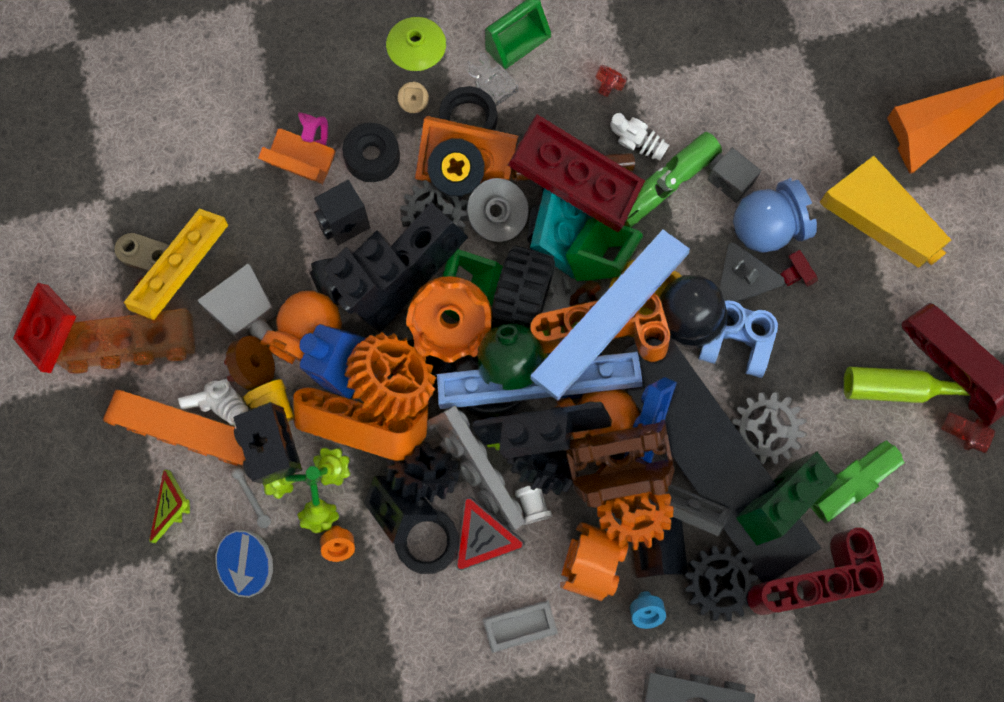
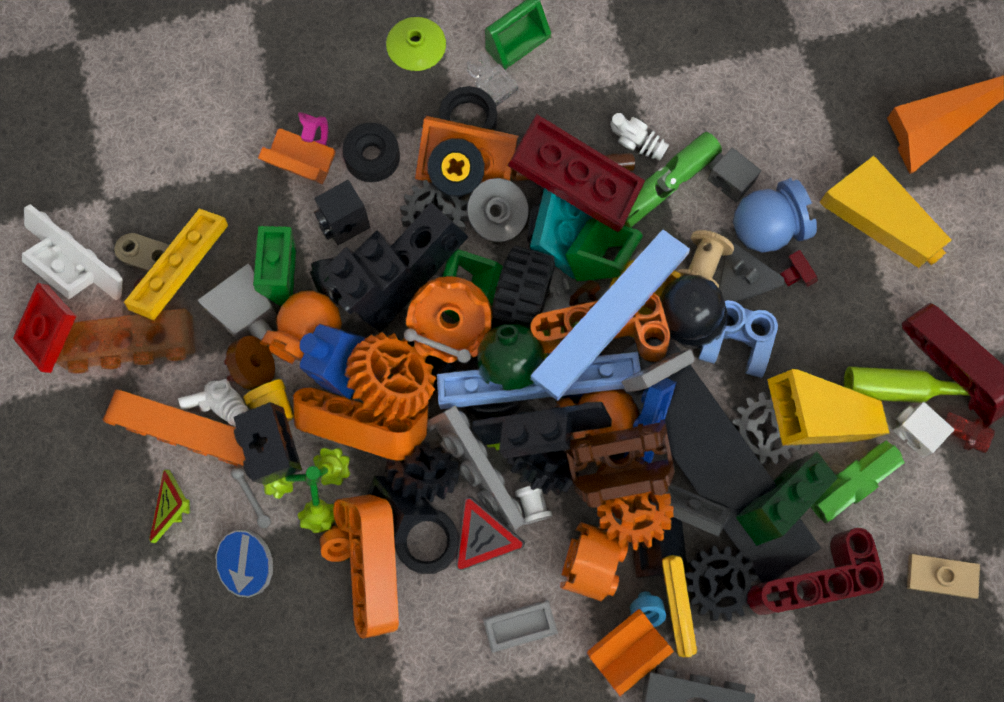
(64, 261): none -> white bracket
(275, 263): none -> green tile
(372, 562): none -> orange beam
(413, 97): tan tile -> none
(463, 355): none -> light grey hinge
(610, 79): clear red tile -> none
(629, 652): none -> orange panel
(658, 371): none -> light grey tile
(679, 606): none -> yellow axle
(708, 253): none -> tan hose
(822, 411): none -> yellow slope
(922, 429): none -> white brick
(943, 576): none -> tan plate

